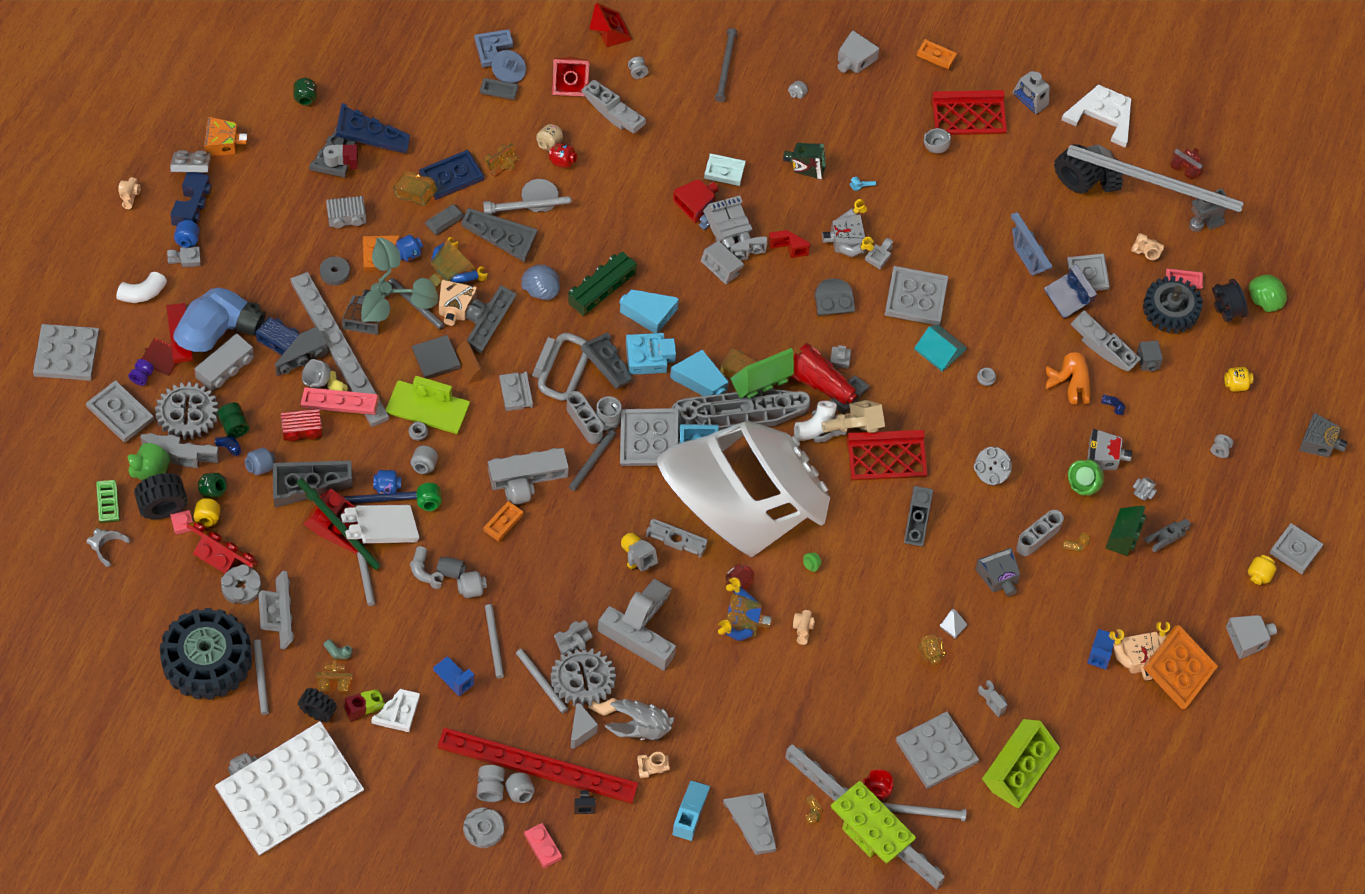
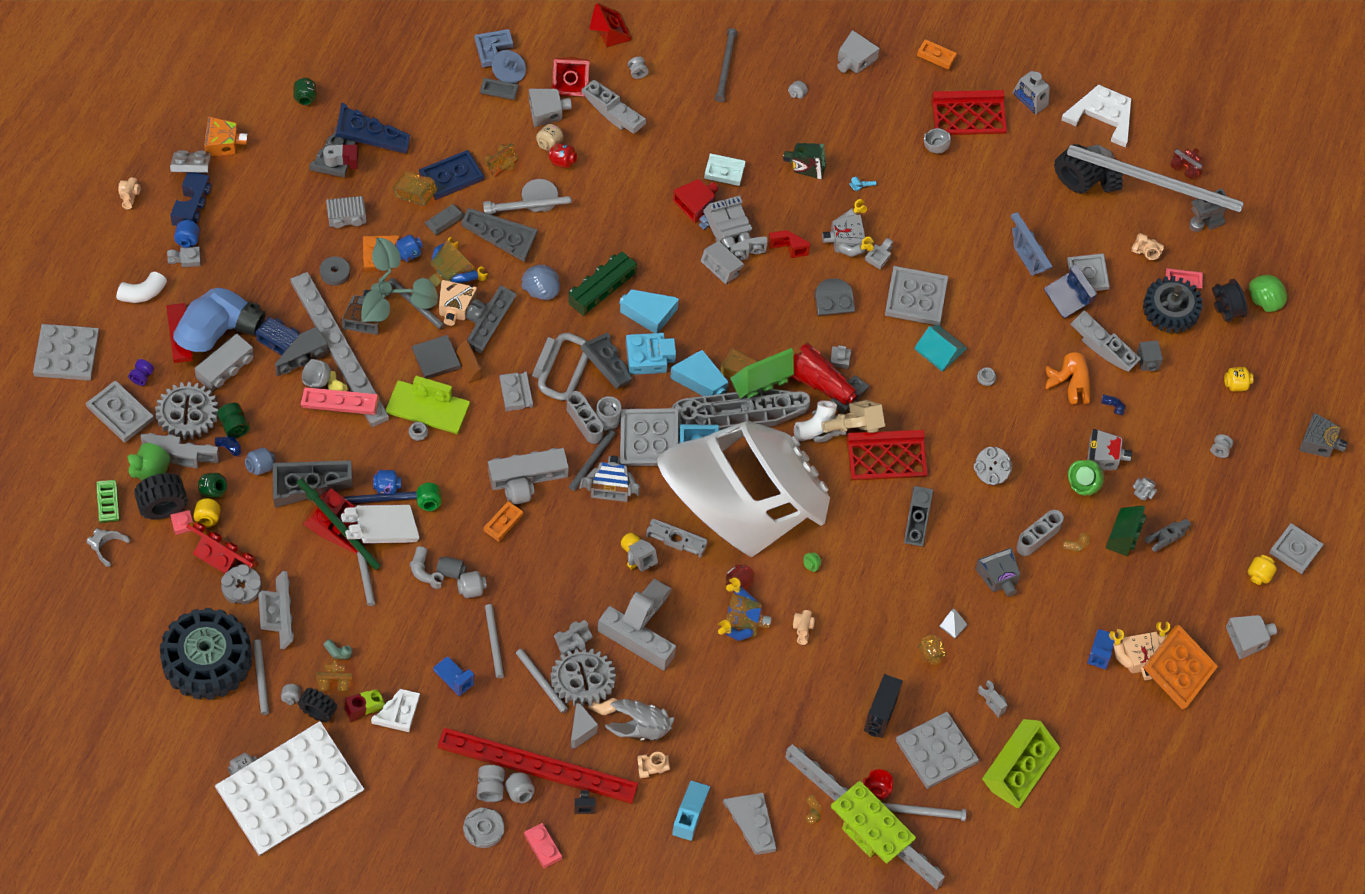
(160, 356): clear red piece -> none
(291, 693): none -> light grey piece
(301, 425): red brick -> none
(424, 459): light grey head -> none
(547, 106): none -> light grey torso
(610, 481): none -> torso
(883, 706): none -> black window

